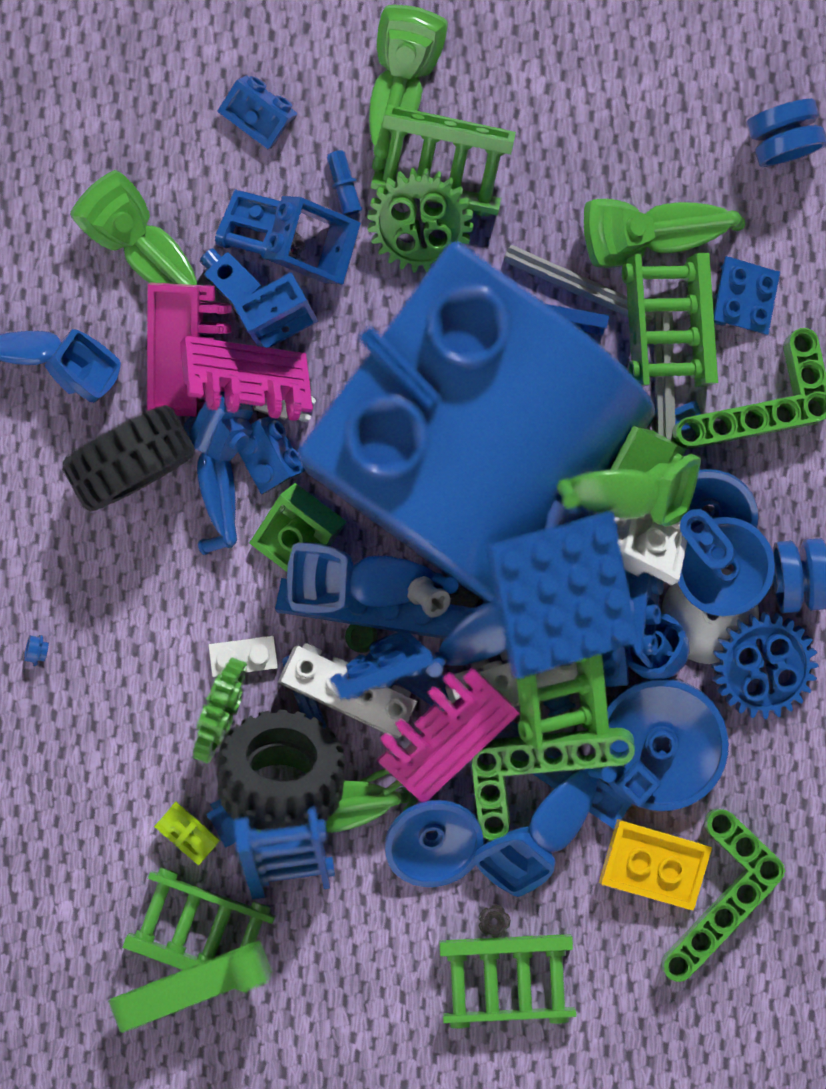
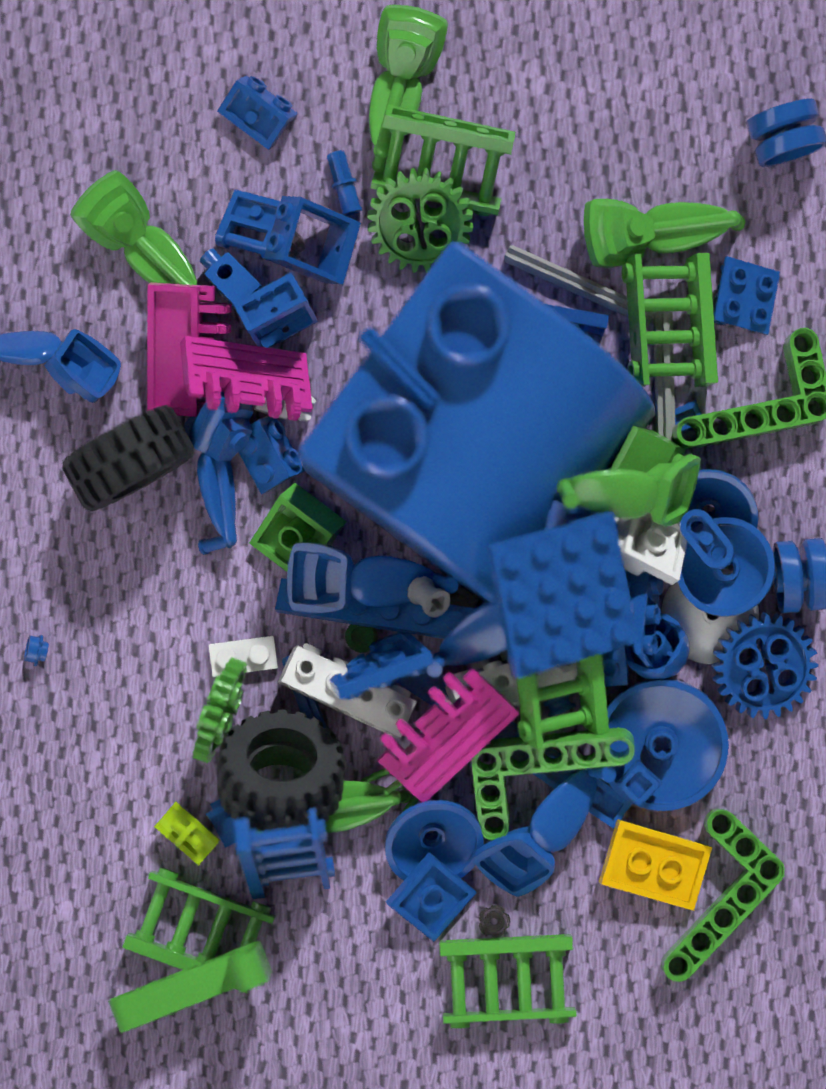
(431, 897): none -> blue plate

